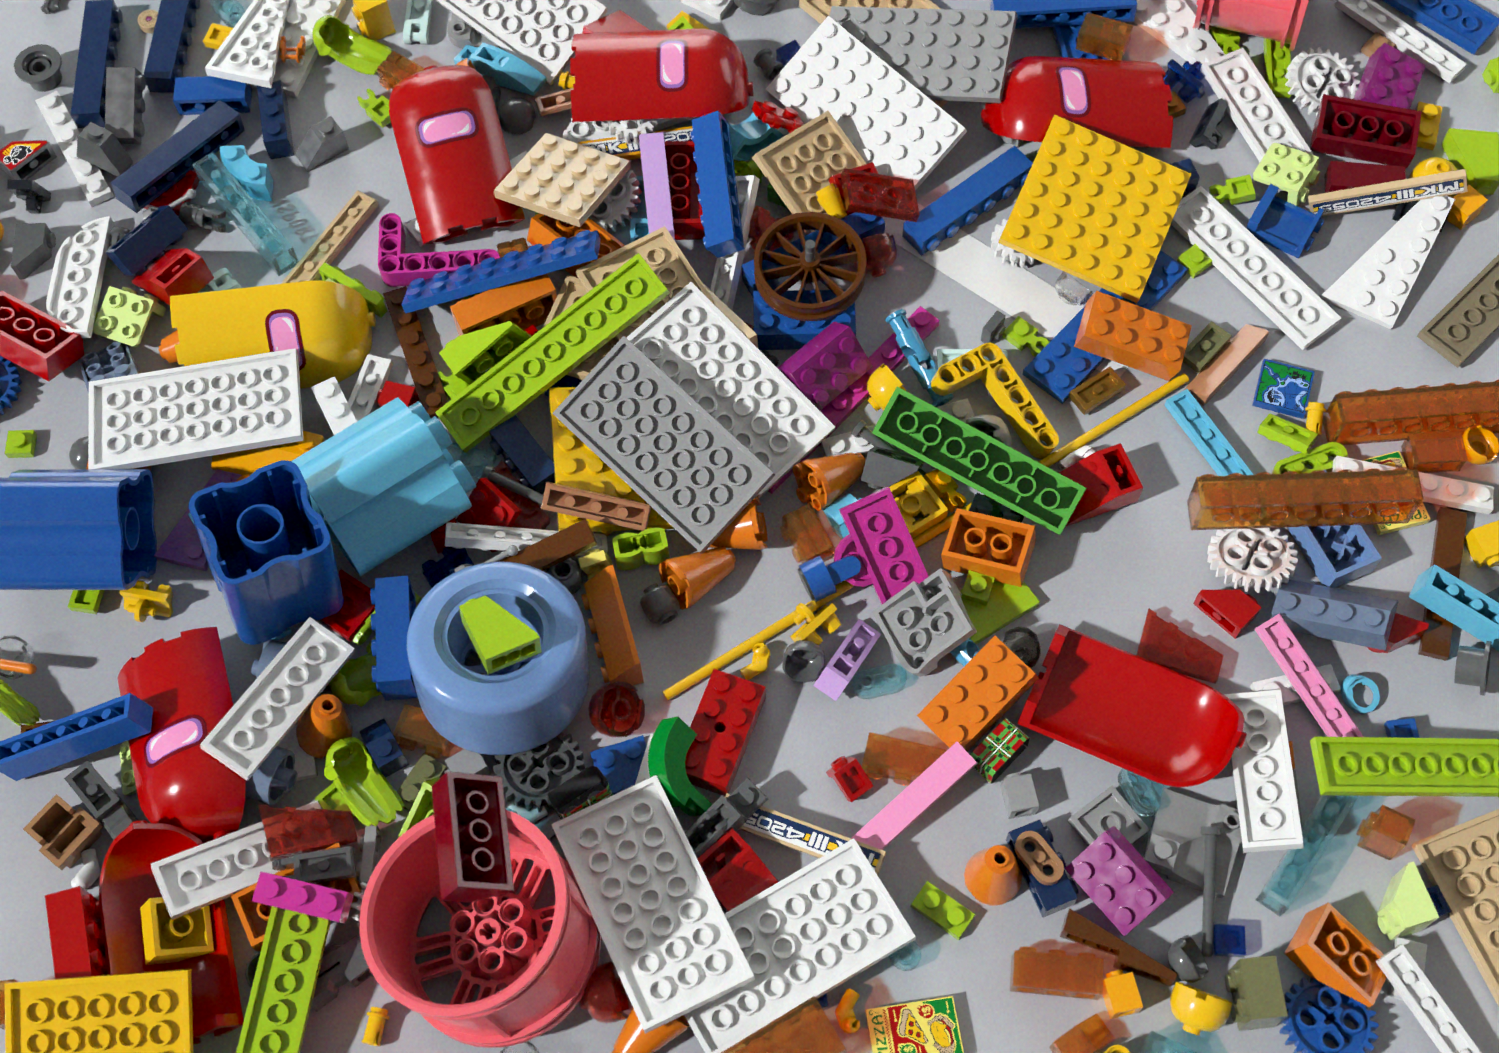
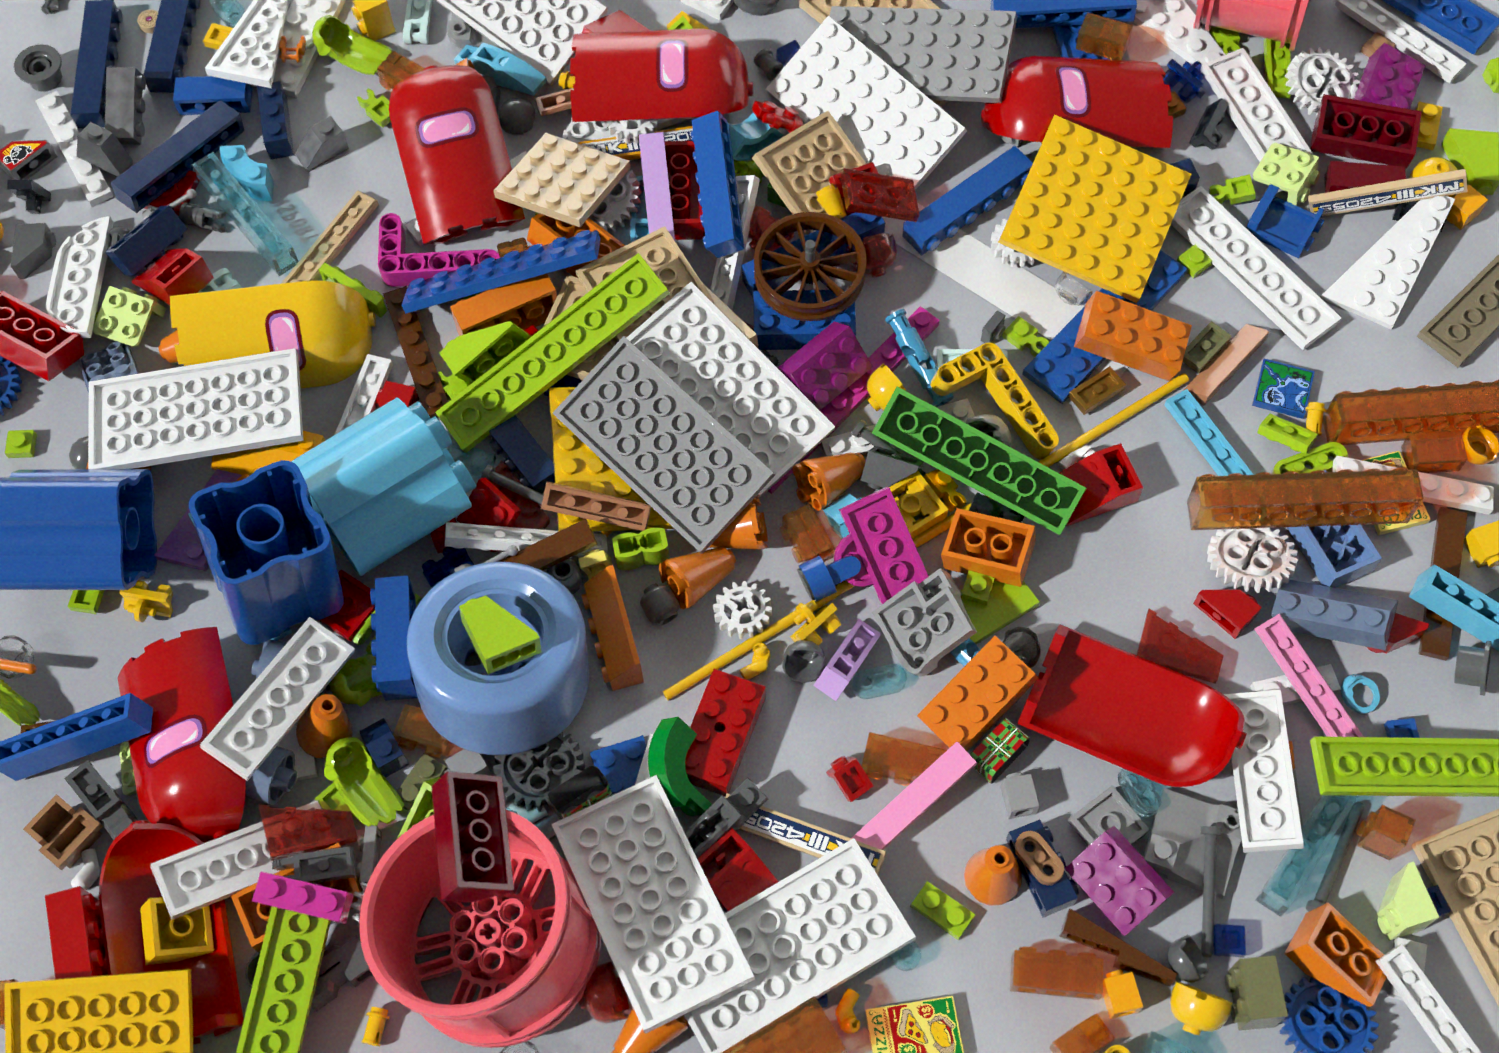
(333, 405): white brick -> none
(616, 709): clear red cylinder -> none
(743, 612): none -> white gear
(1337, 857): none -> dark grey bar

